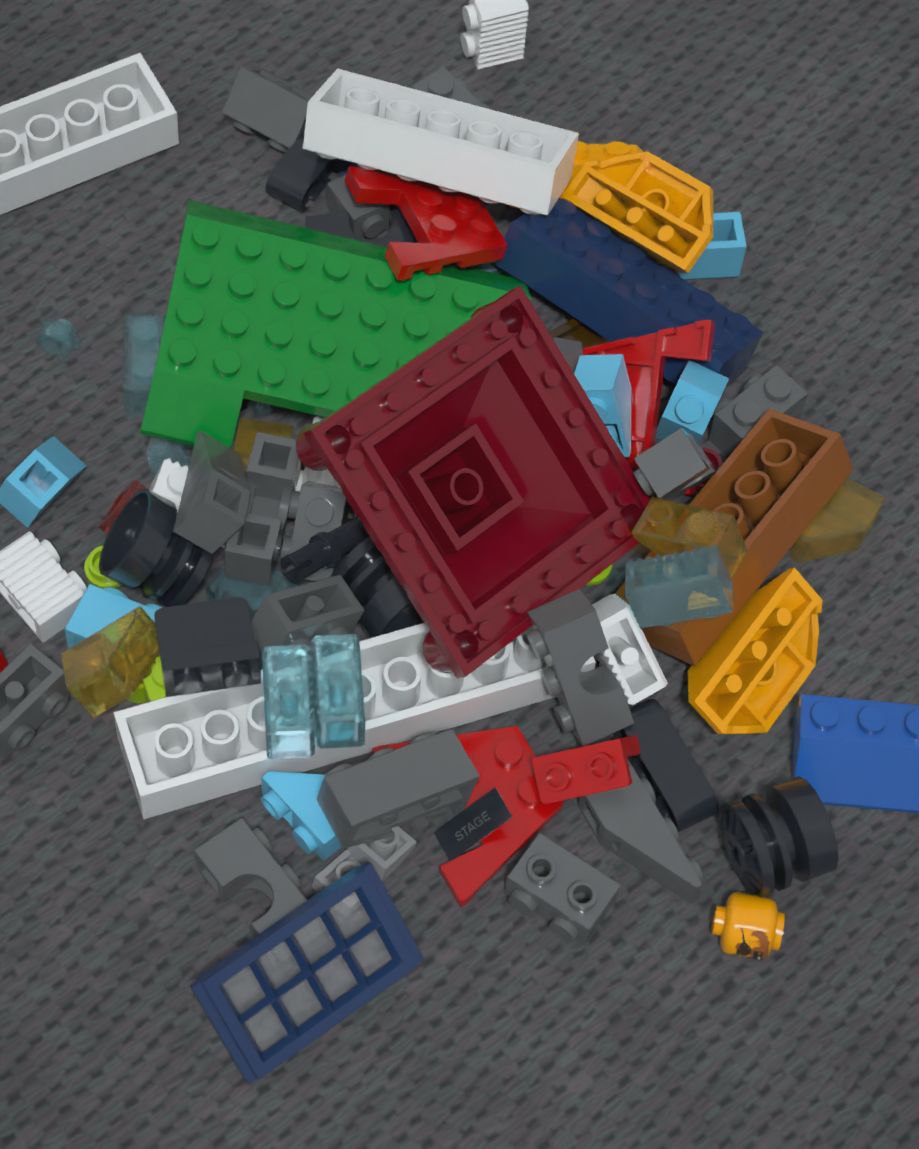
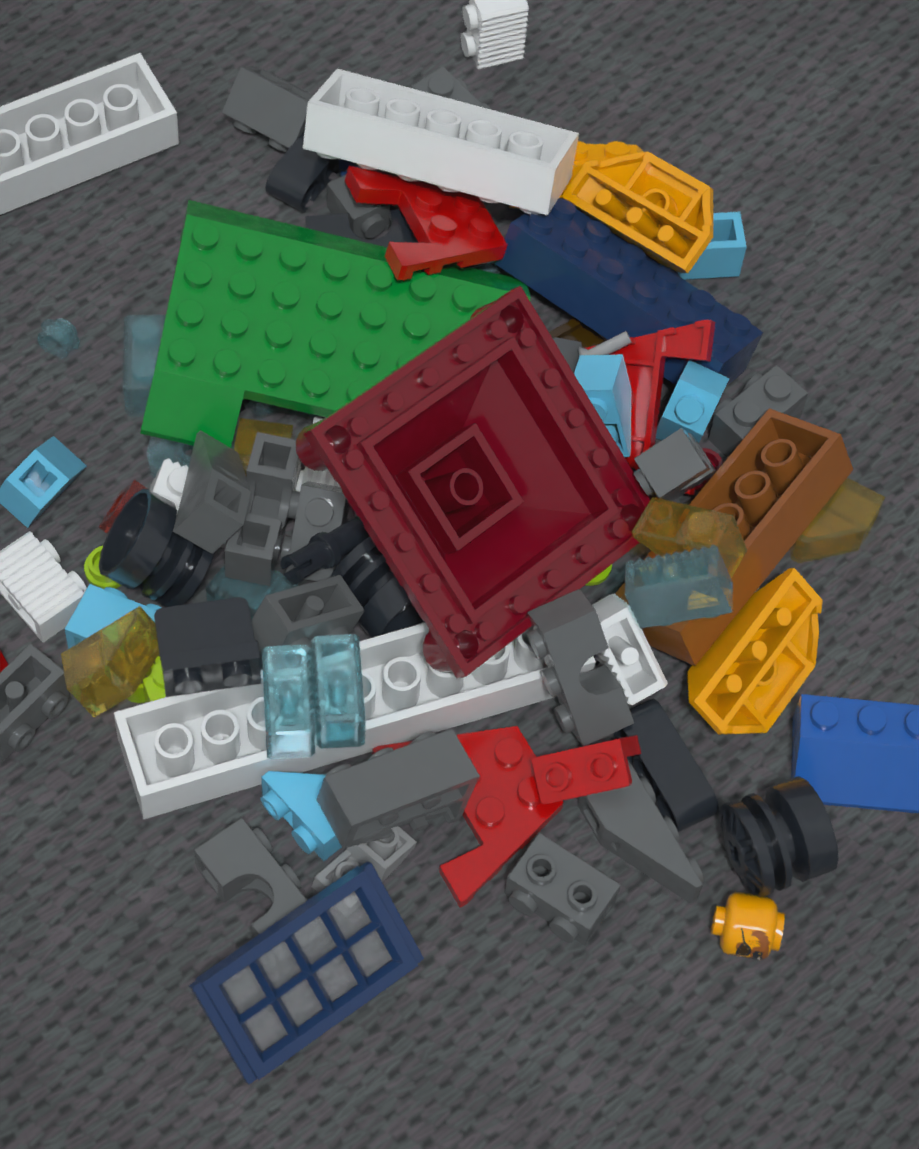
(473, 824): black sticker -> none
(608, 346): none -> light grey piece

